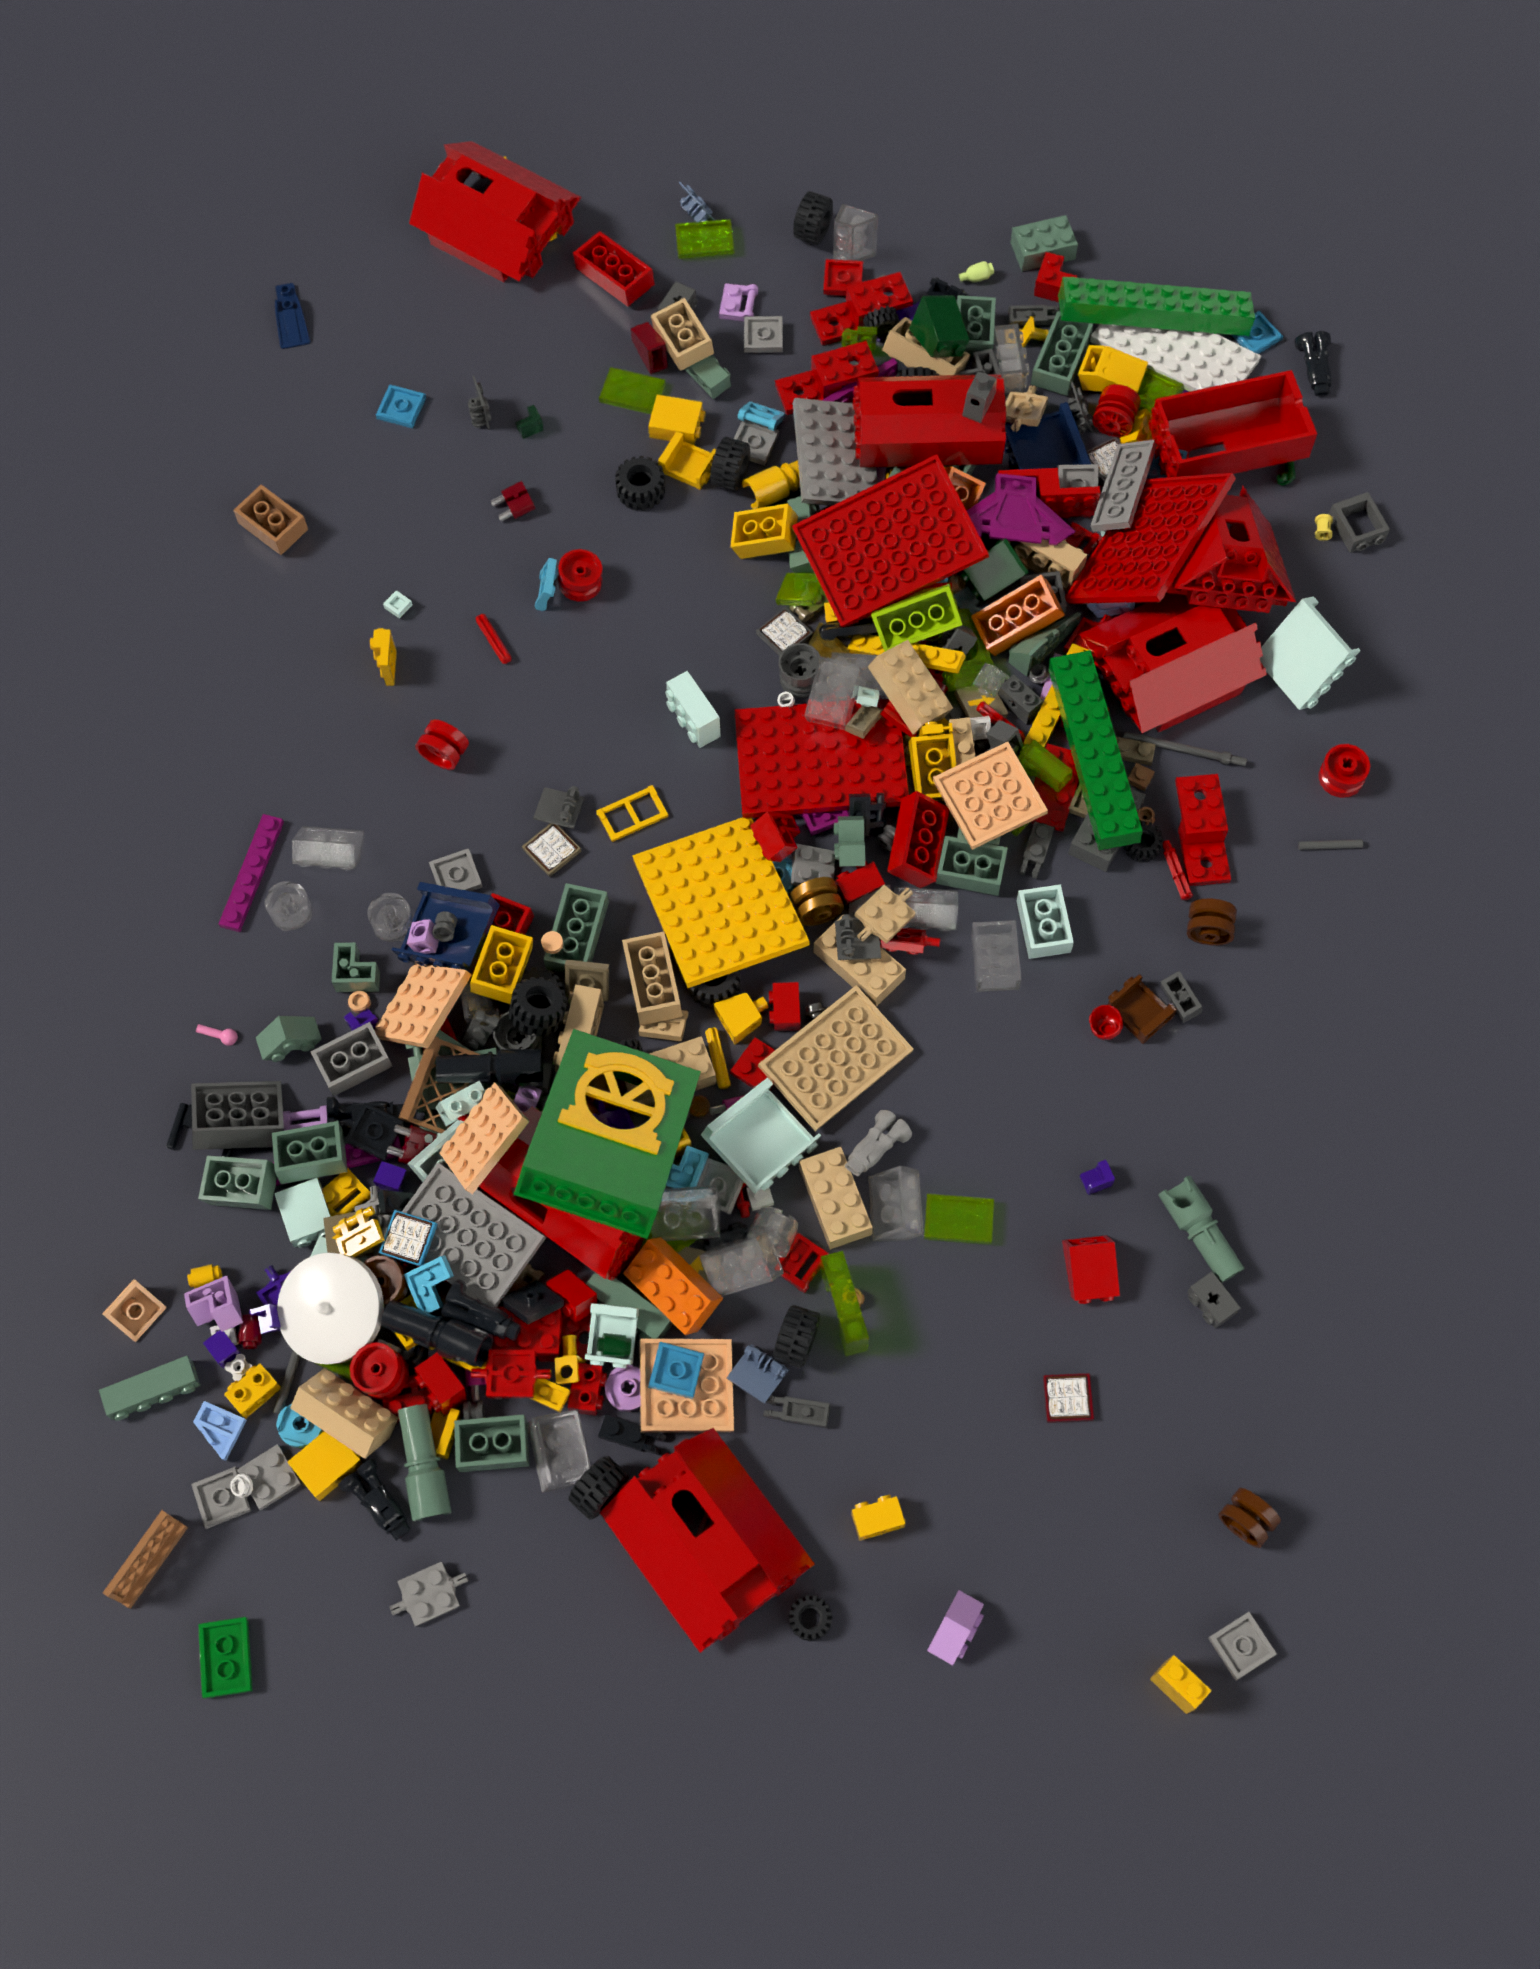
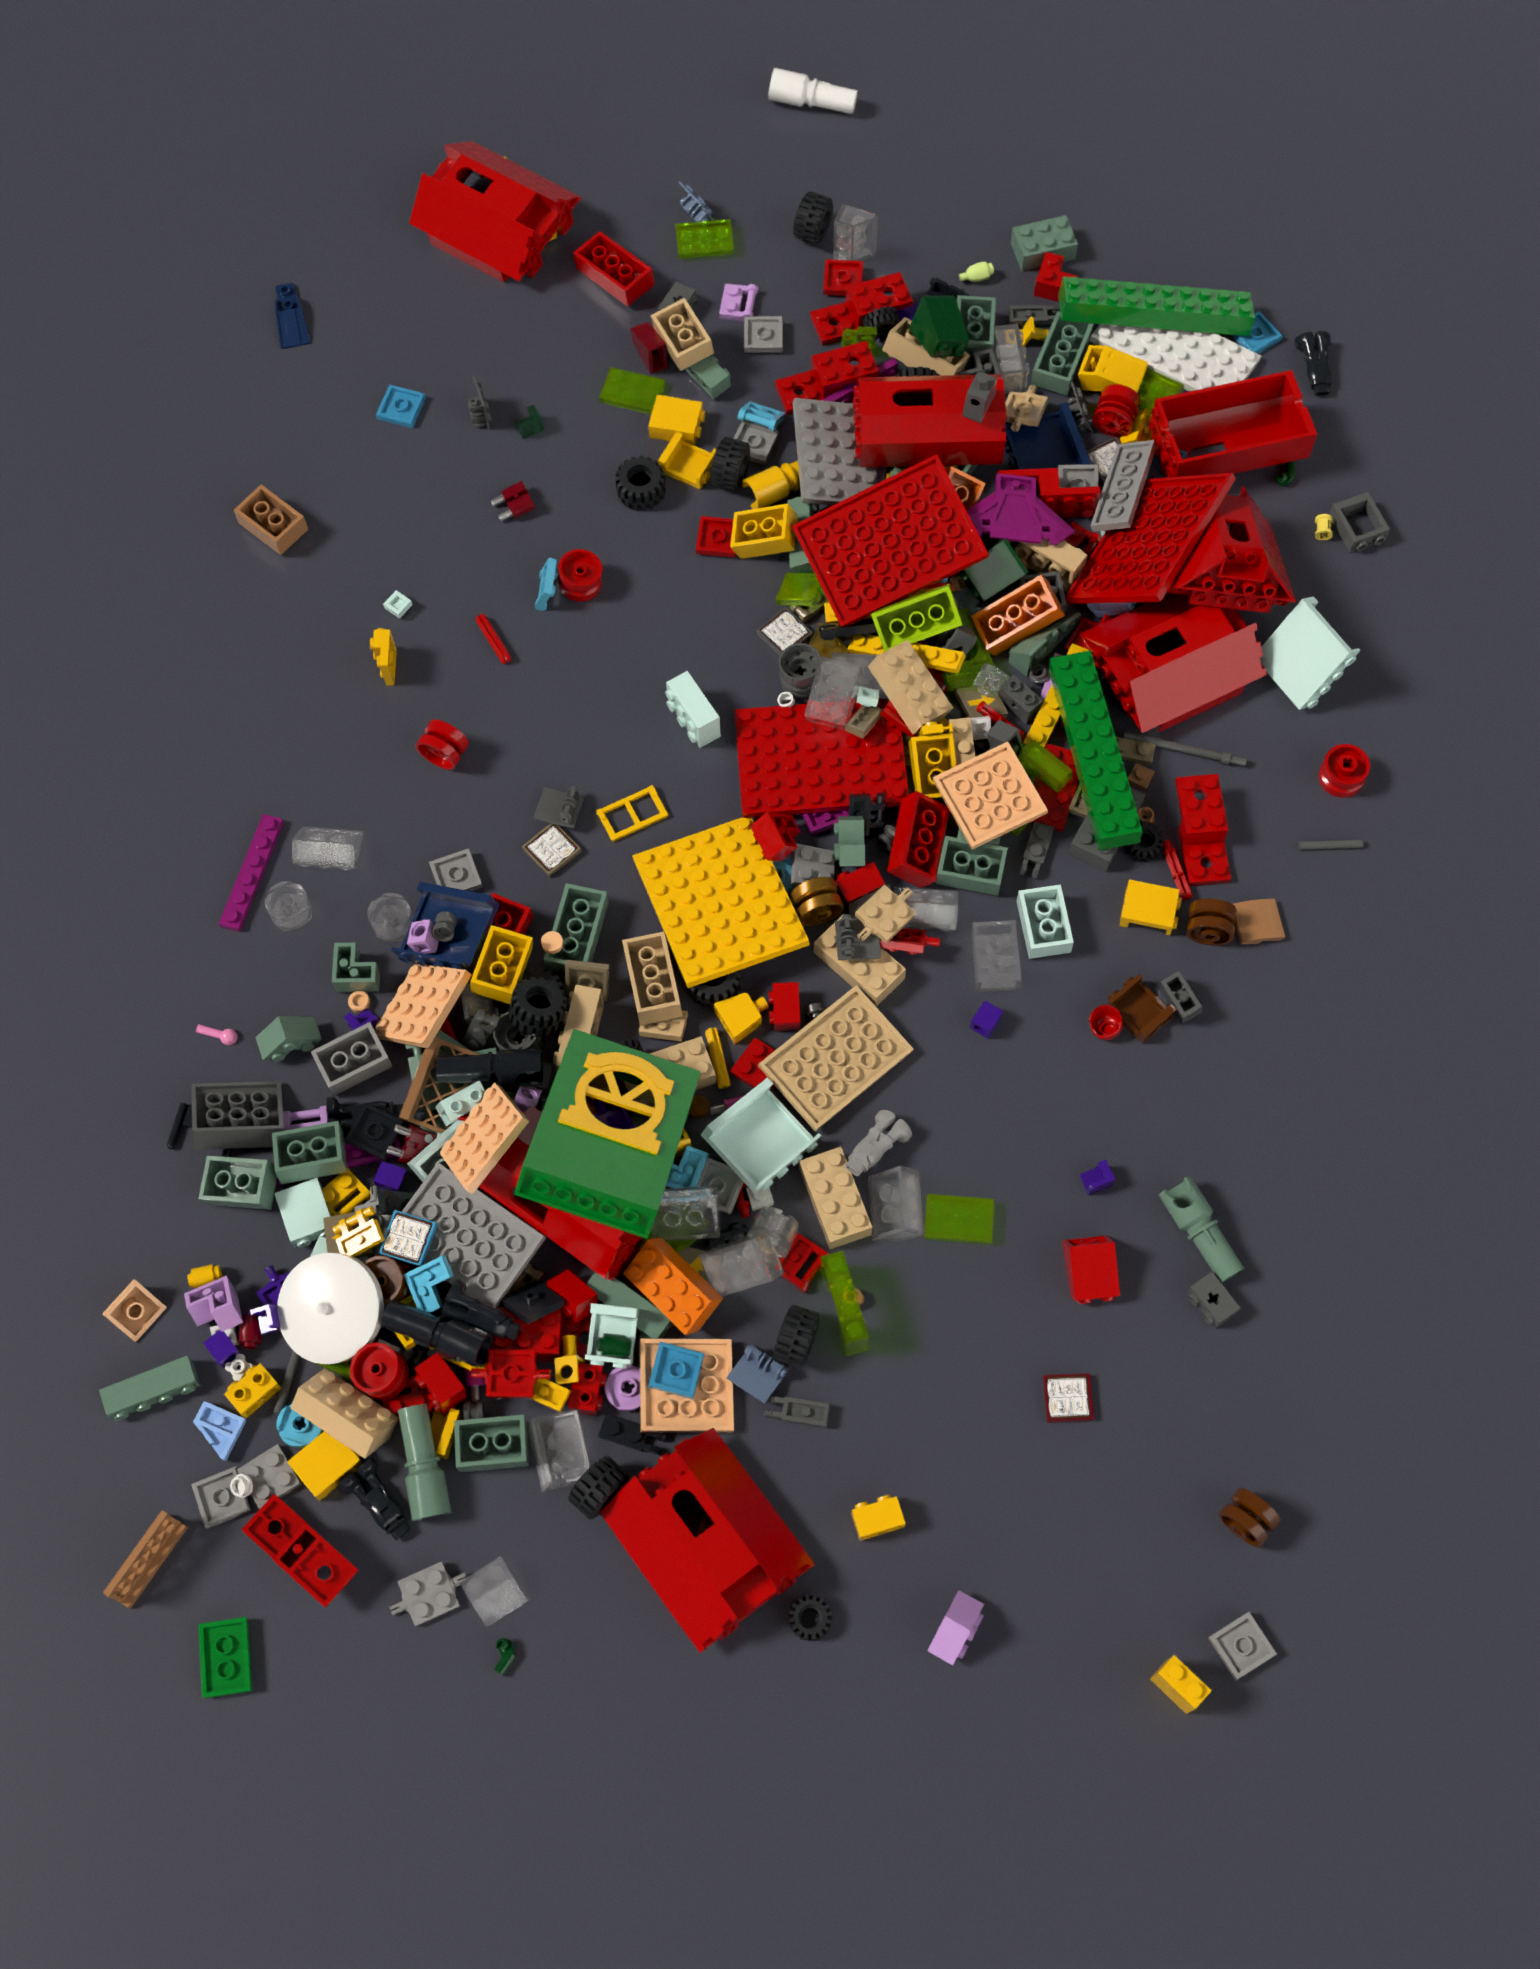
(300, 1550): none -> red bracket
(493, 1591): none -> clear slope
(507, 1655): none -> dark green arm
(715, 537): none -> red plate
(798, 90): none -> white piece
(986, 1019): none -> dark purple panel
(1150, 906): none -> yellow panel
(1258, 921): none -> medium nougat slope

